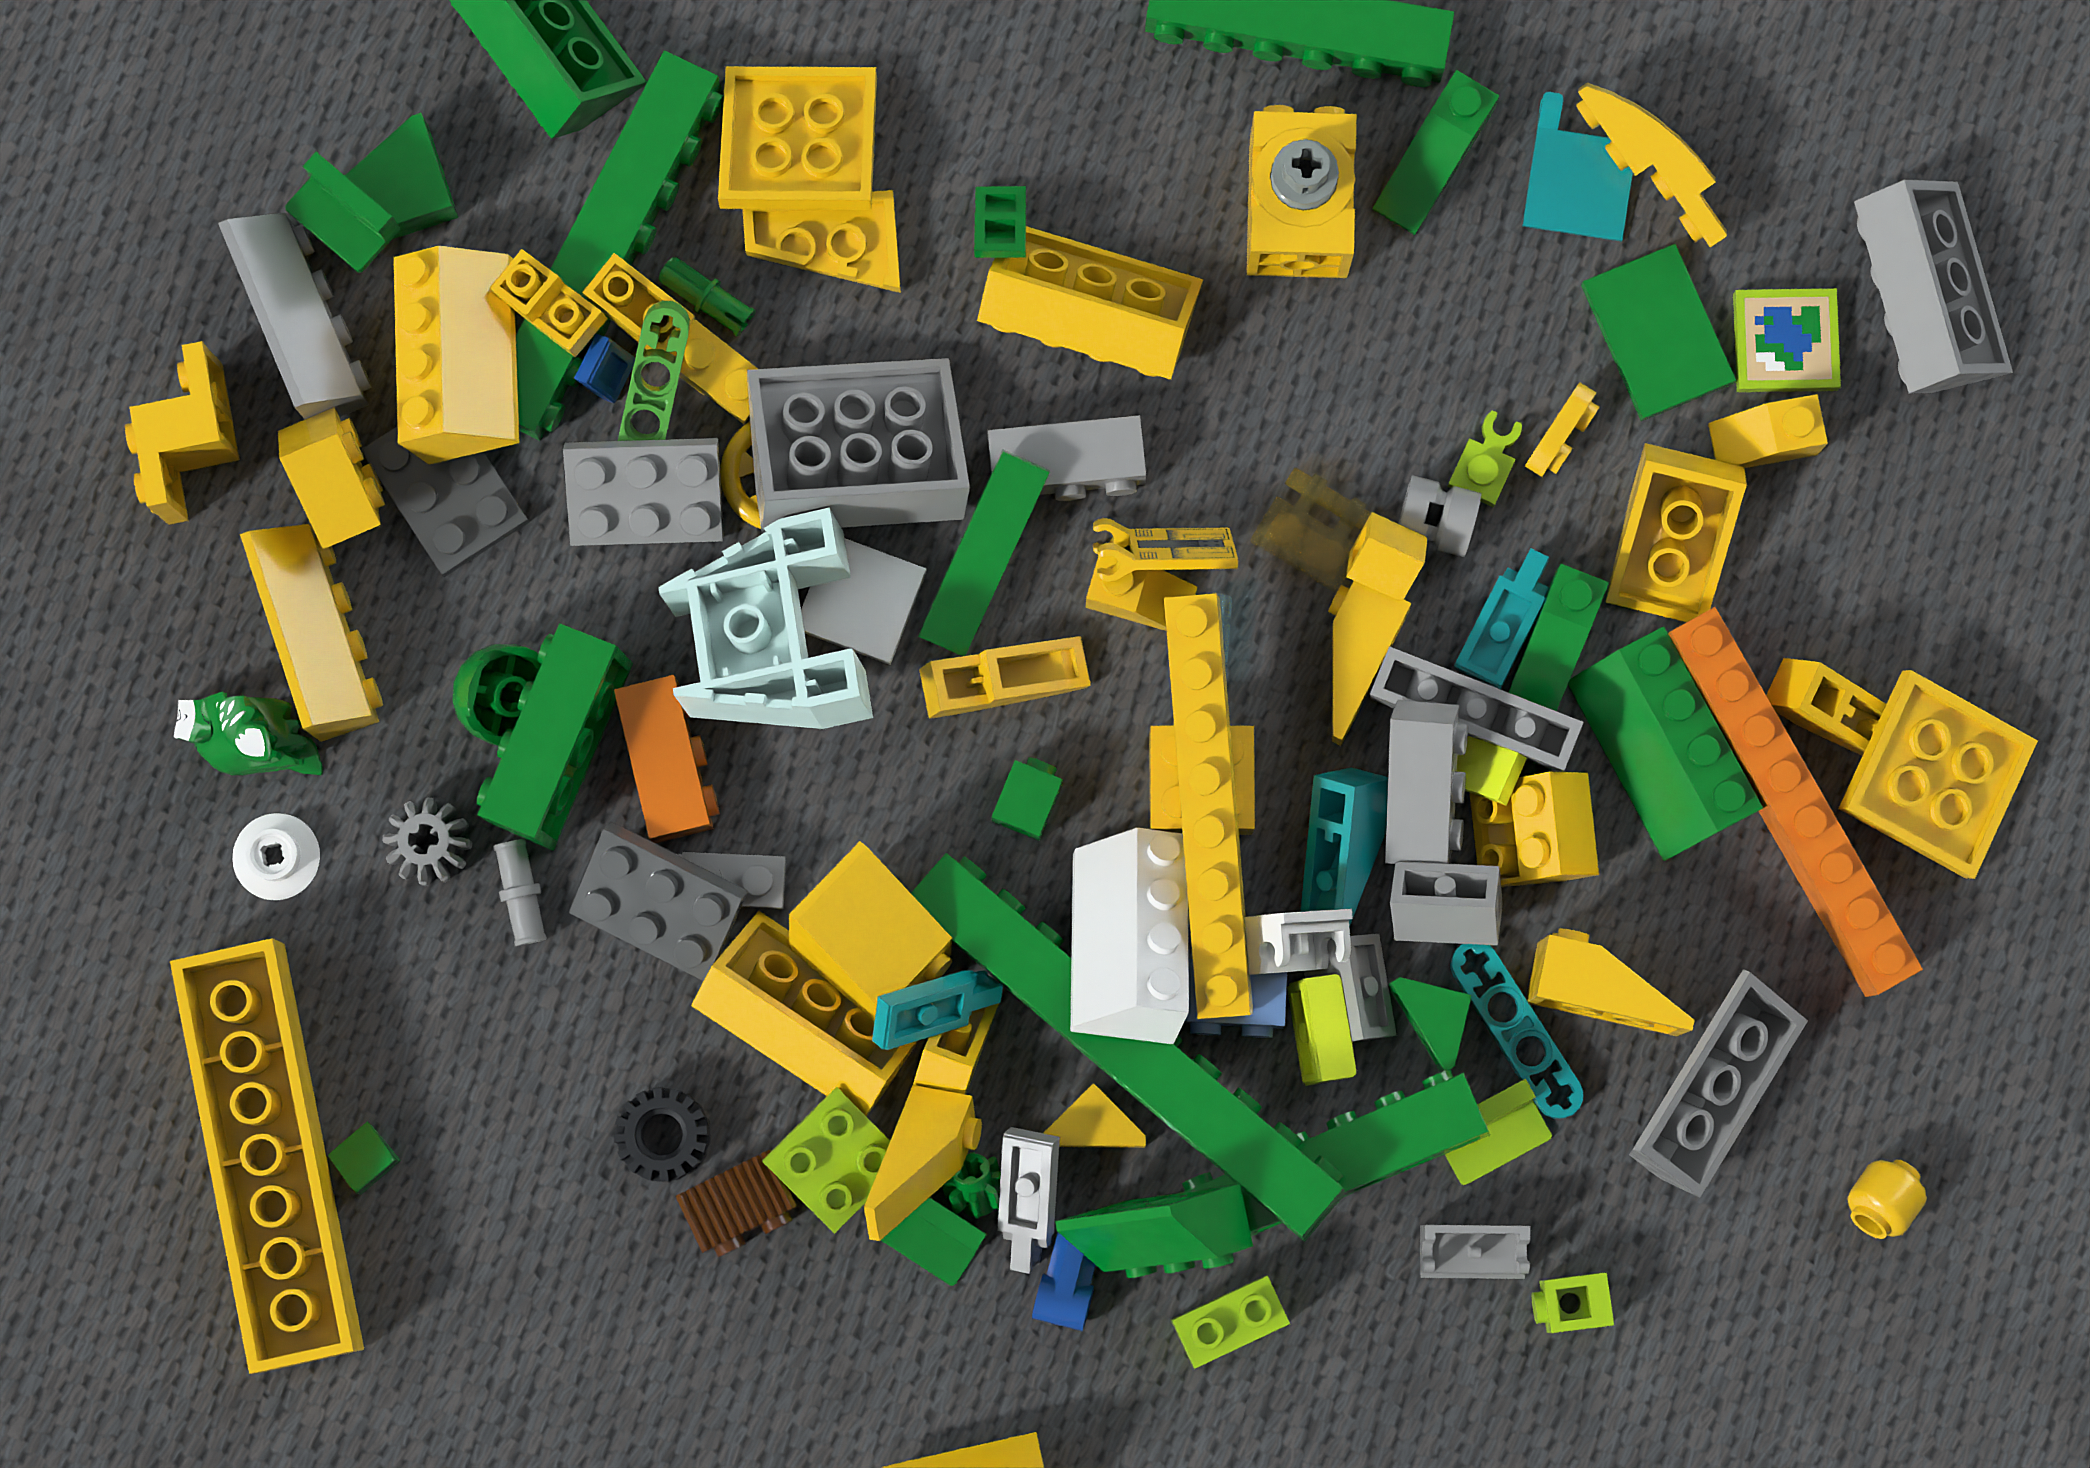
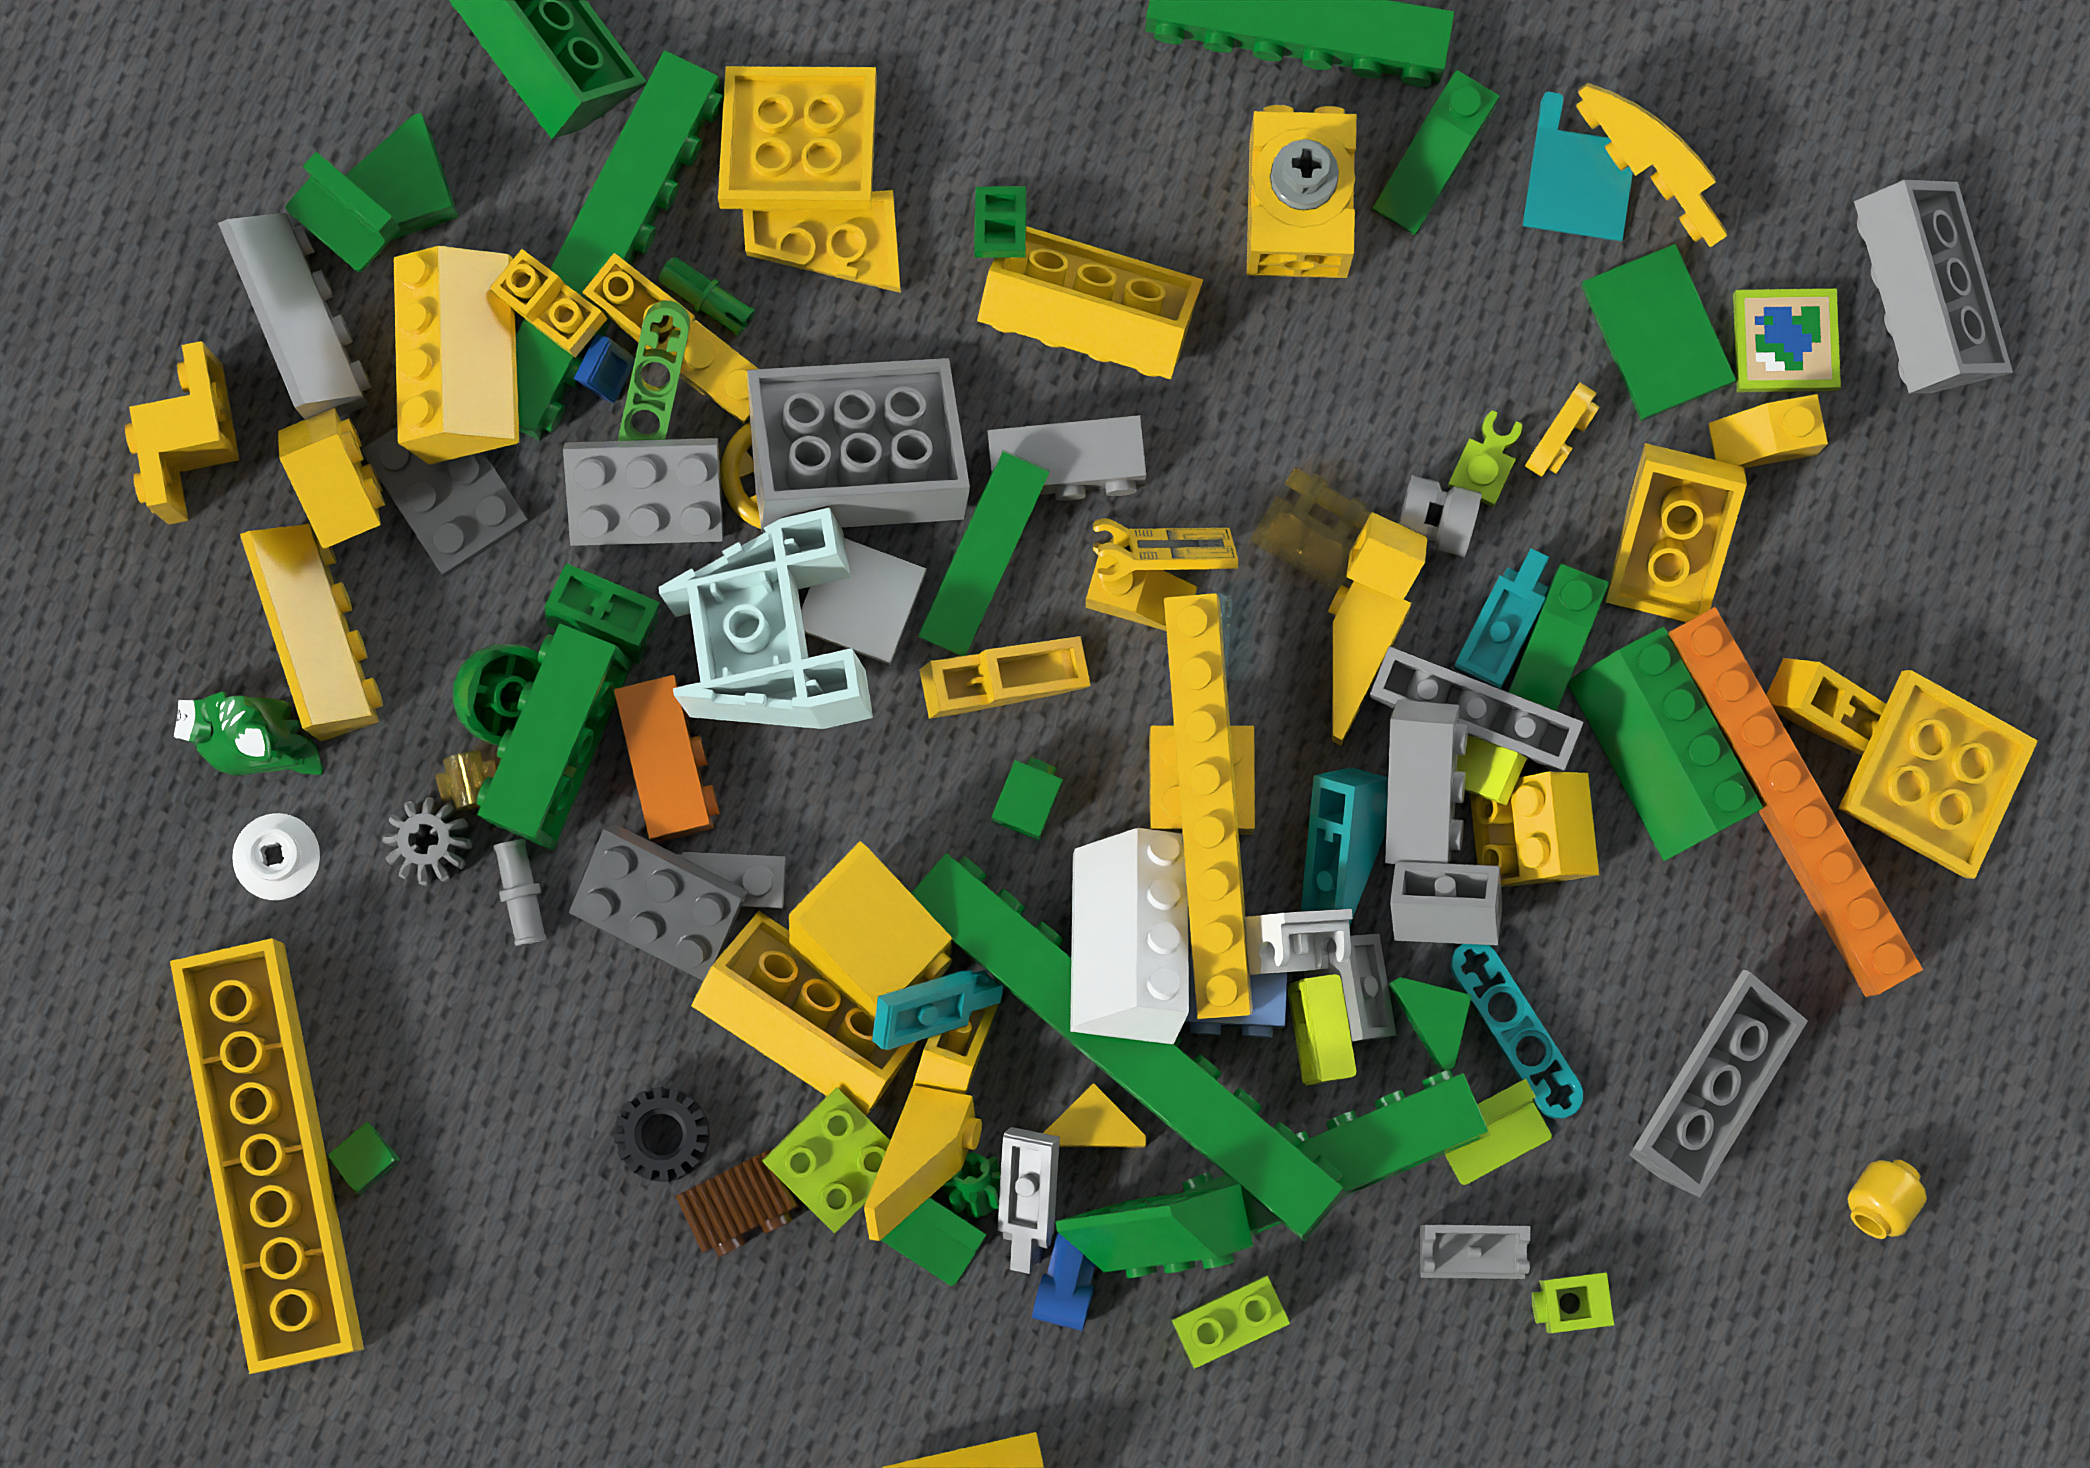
(464, 779): none -> clear yellow gear
(602, 610): none -> green hinge
(1595, 984): yellow slope -> none

